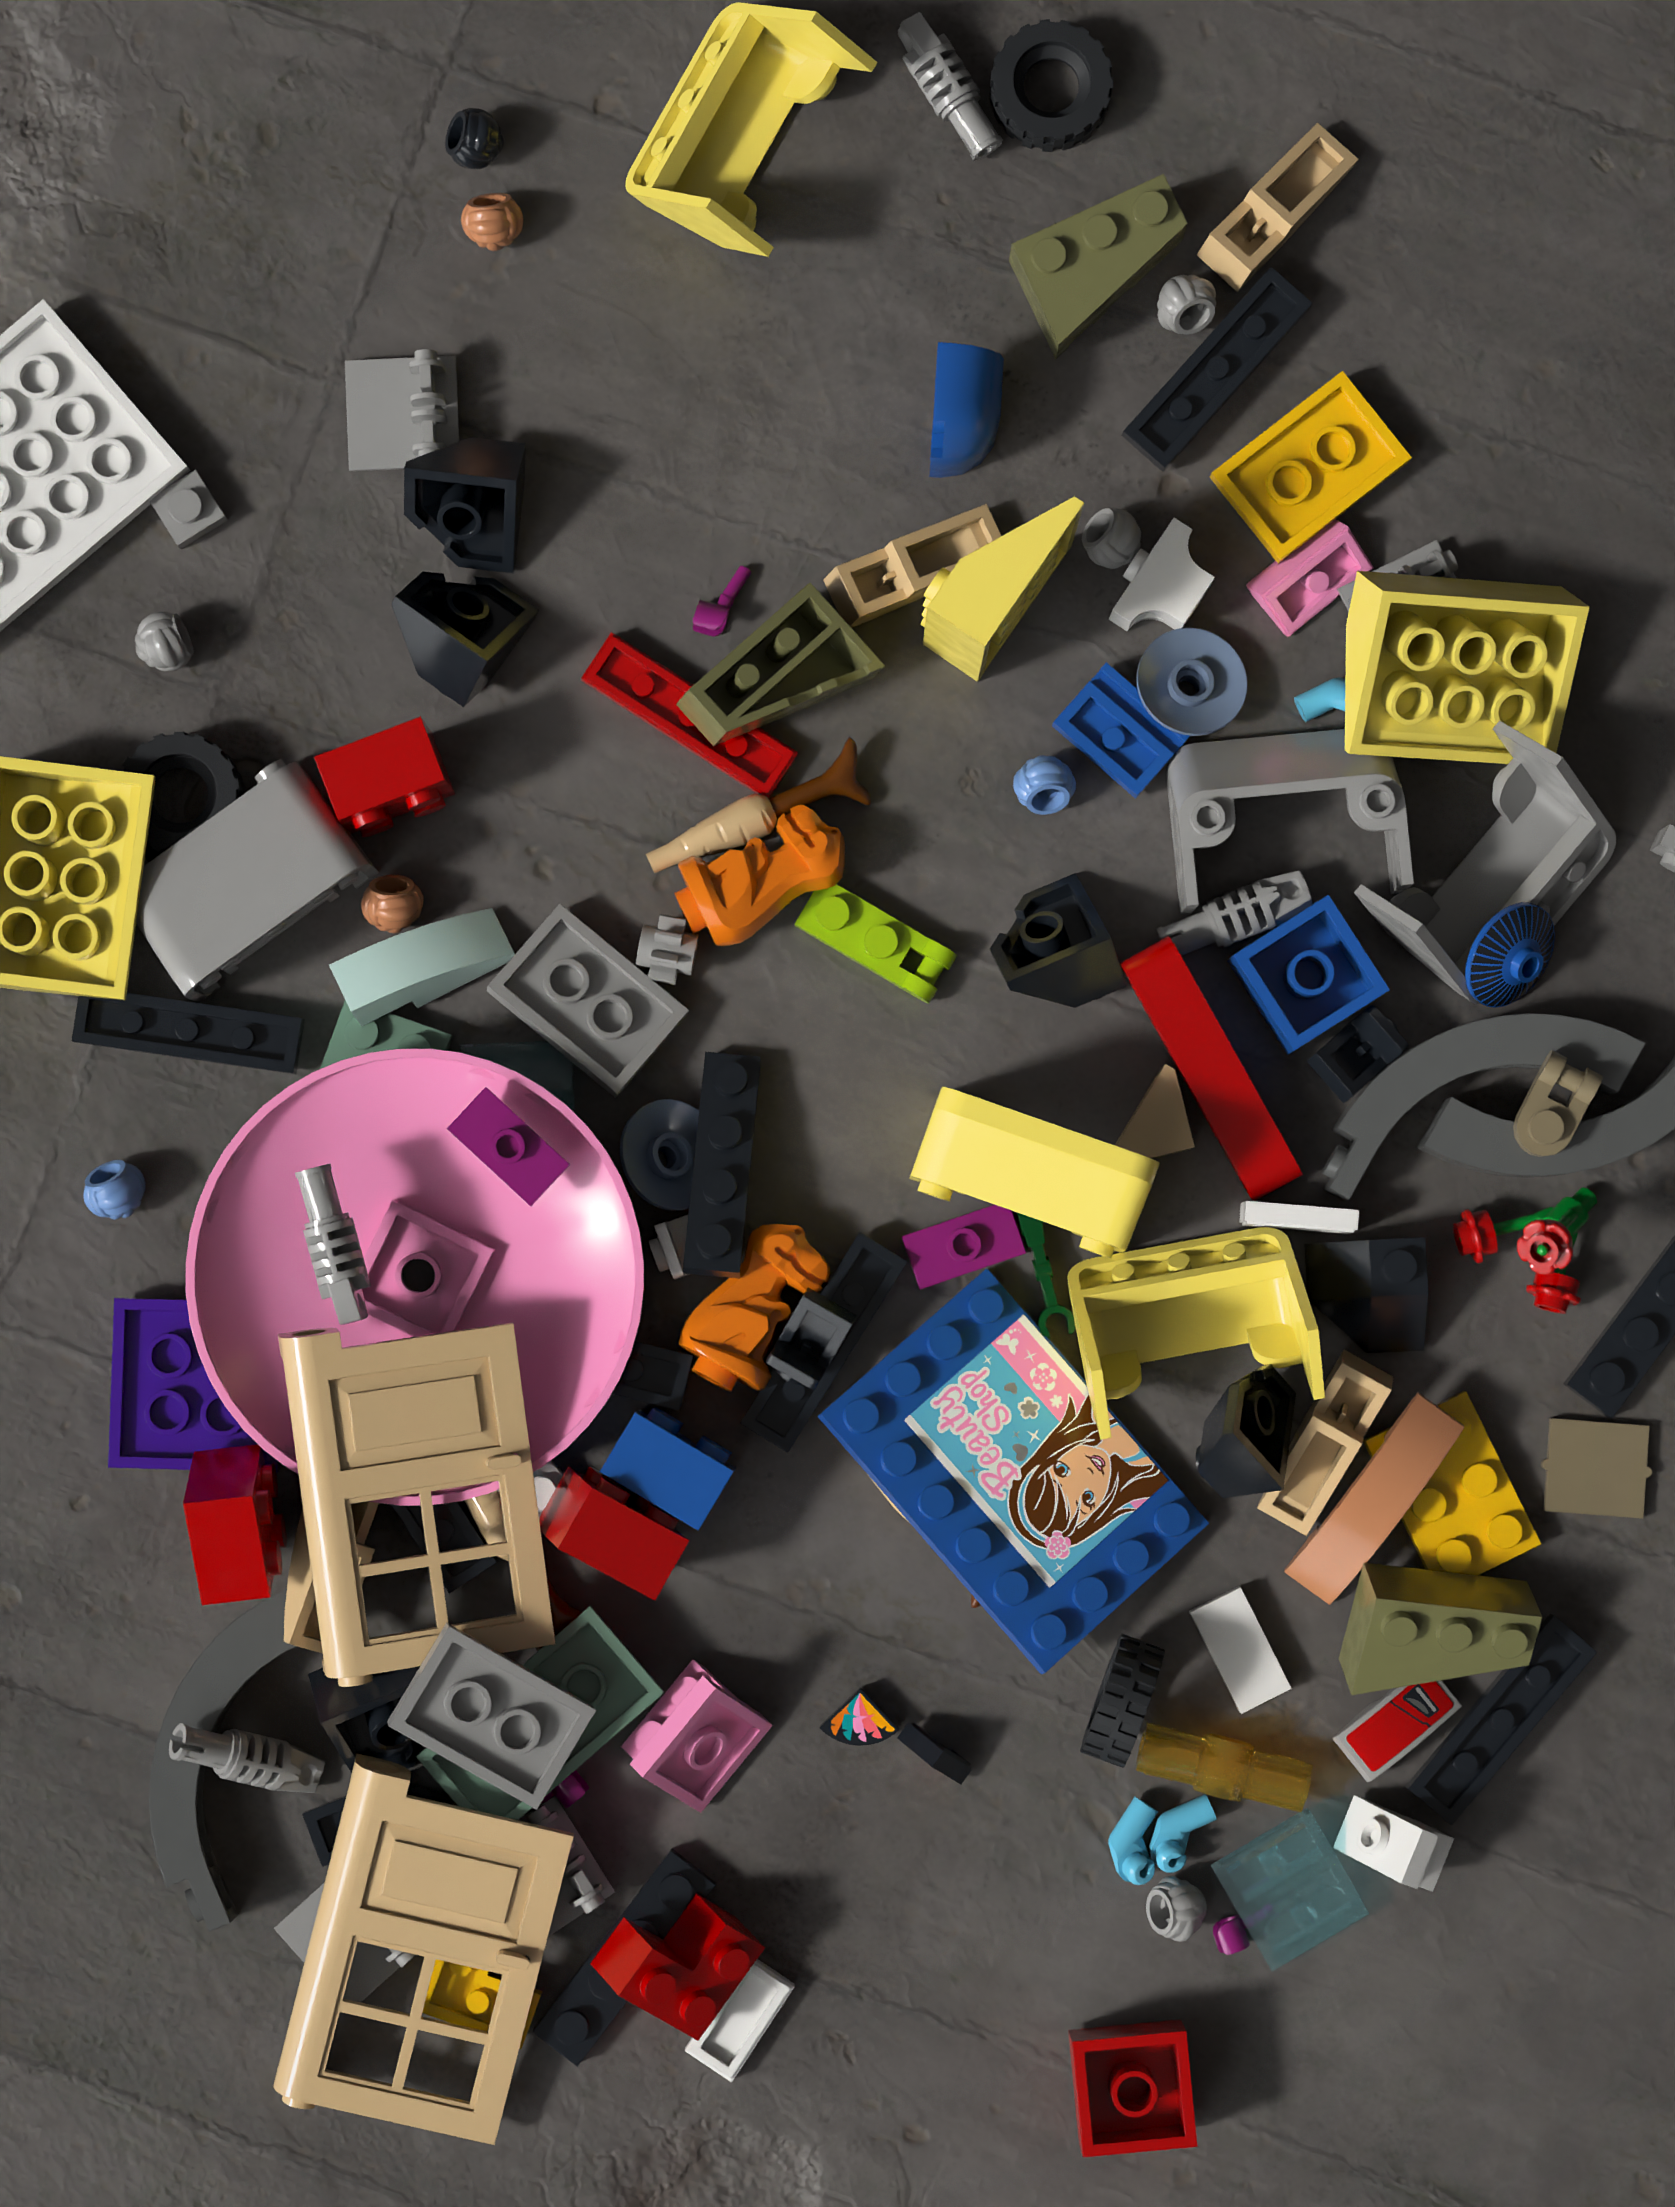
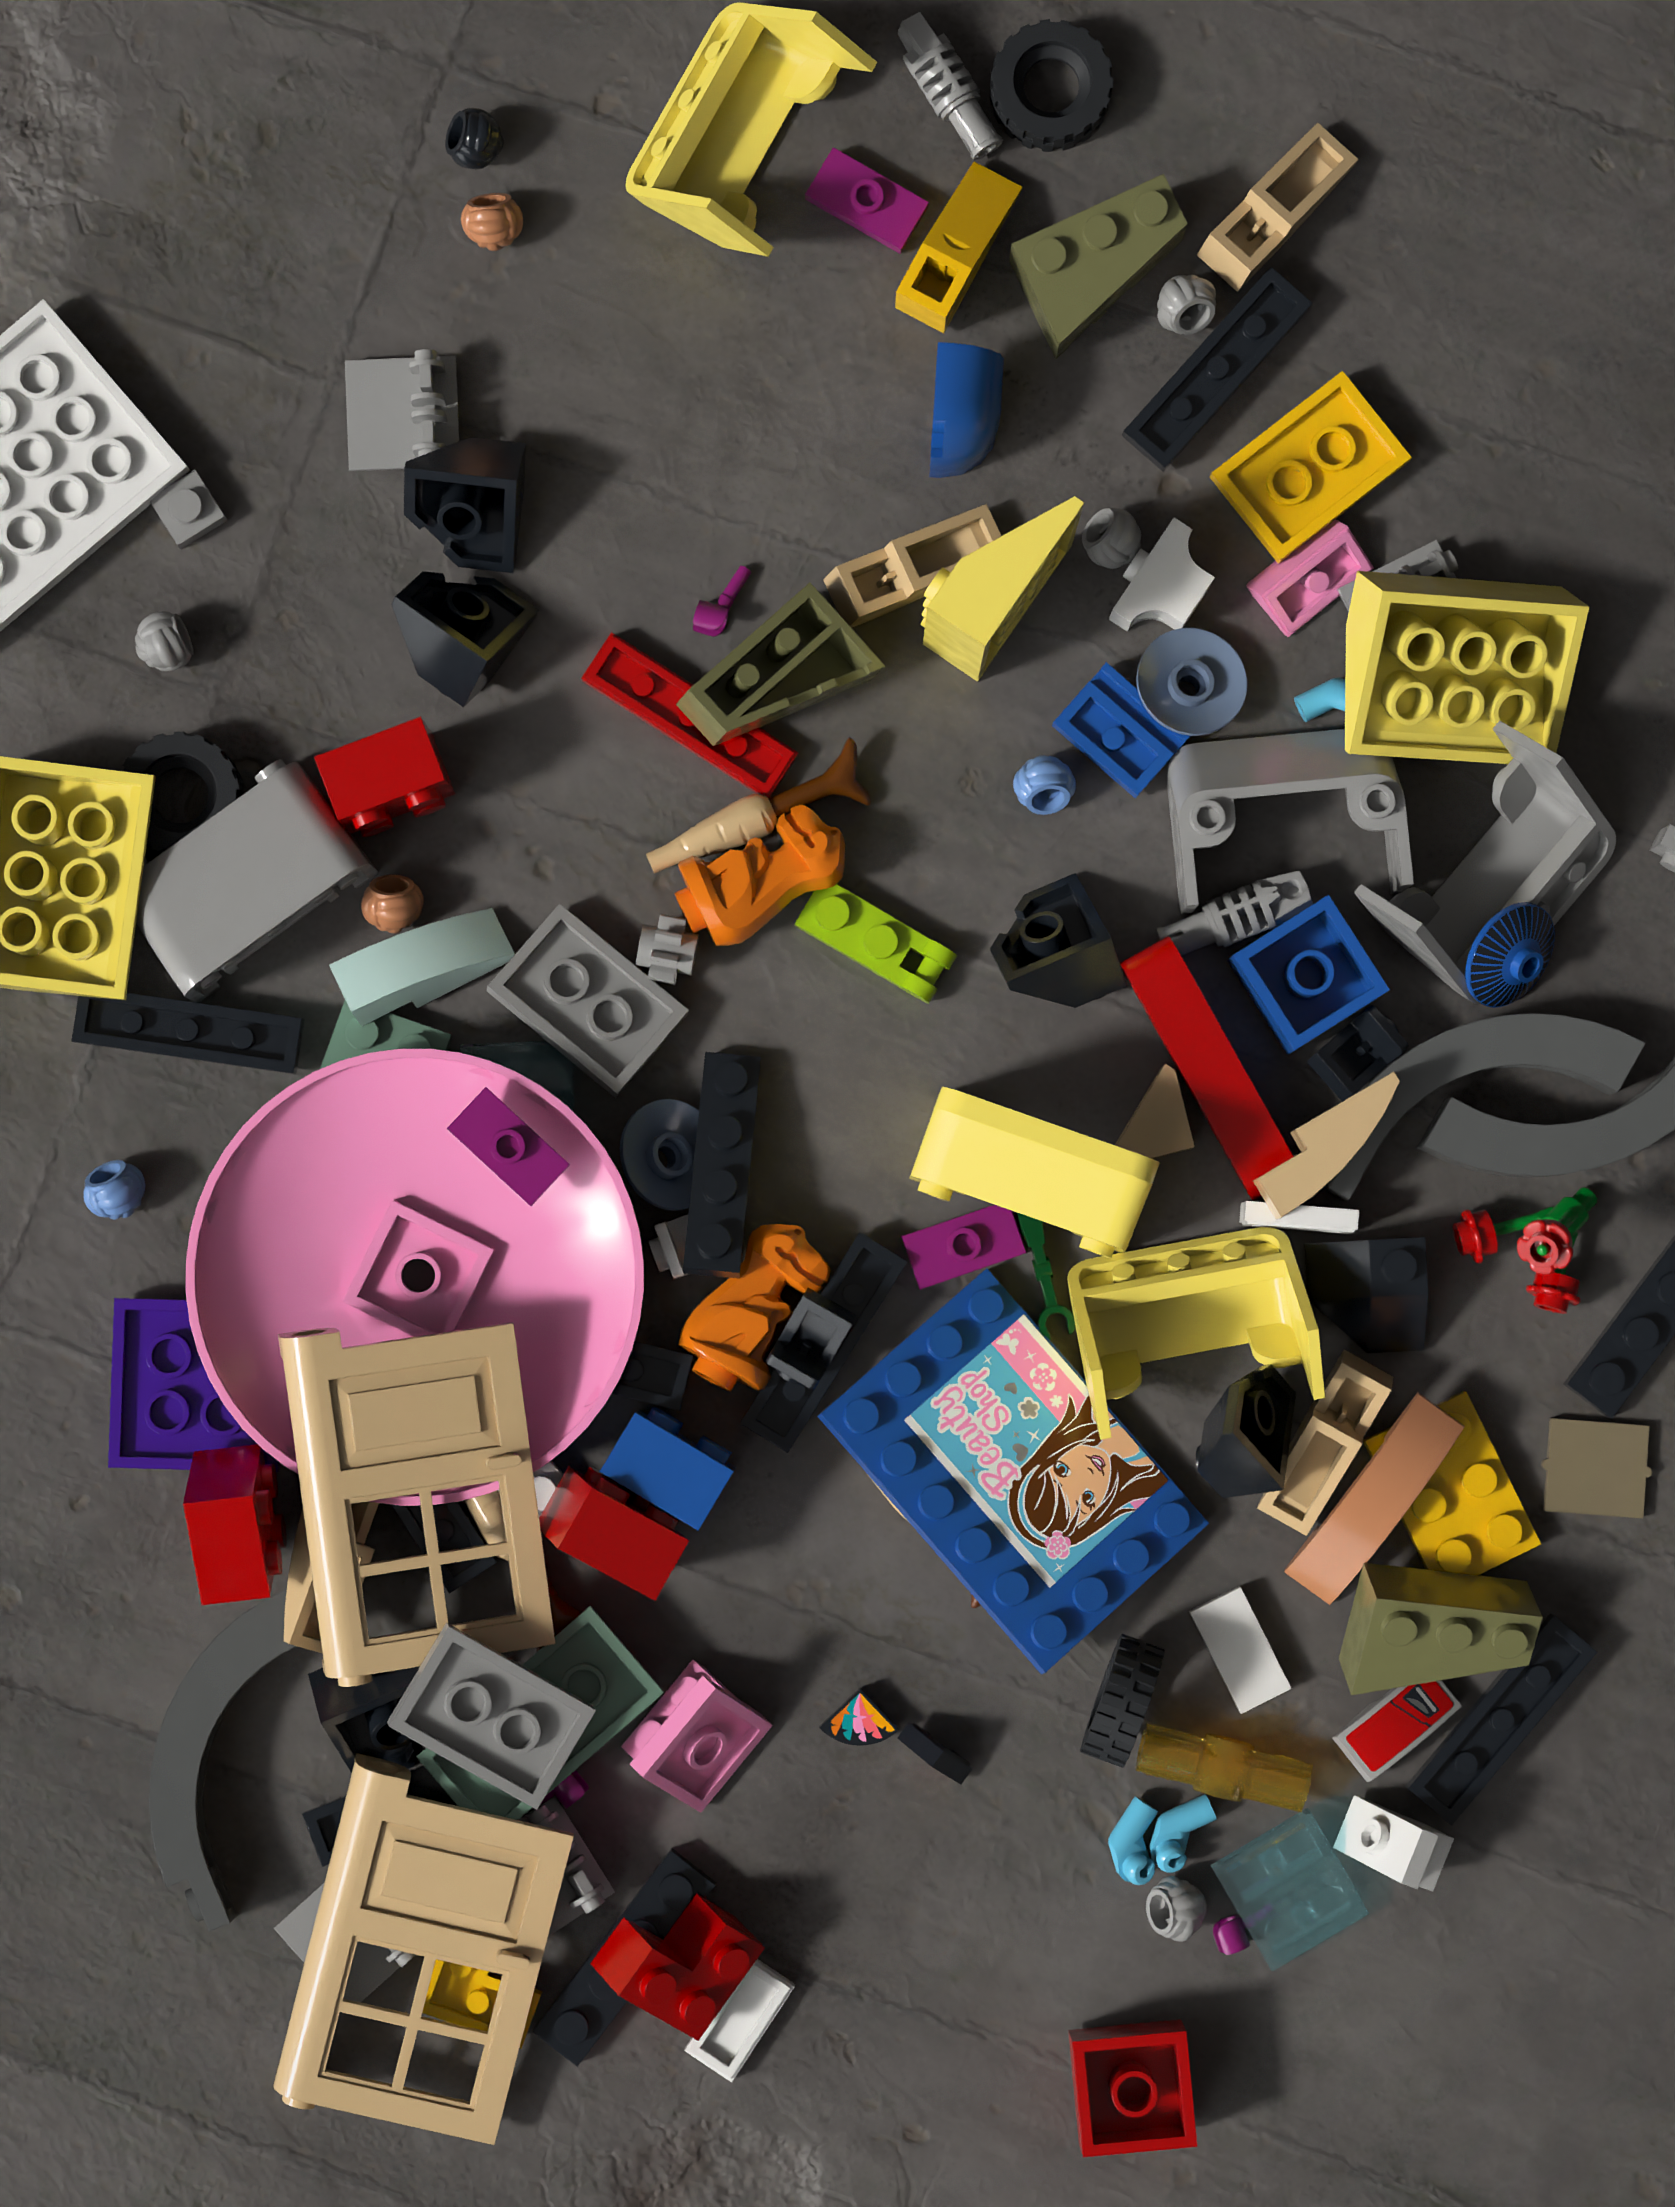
(249, 1758): light grey hinge -> none
(333, 1245): light grey hinge -> none
(866, 200): none -> magenta plate
(956, 247): none -> yellow slope
(1325, 1147): none -> tan slope
(1545, 1125): dark tan plate -> none

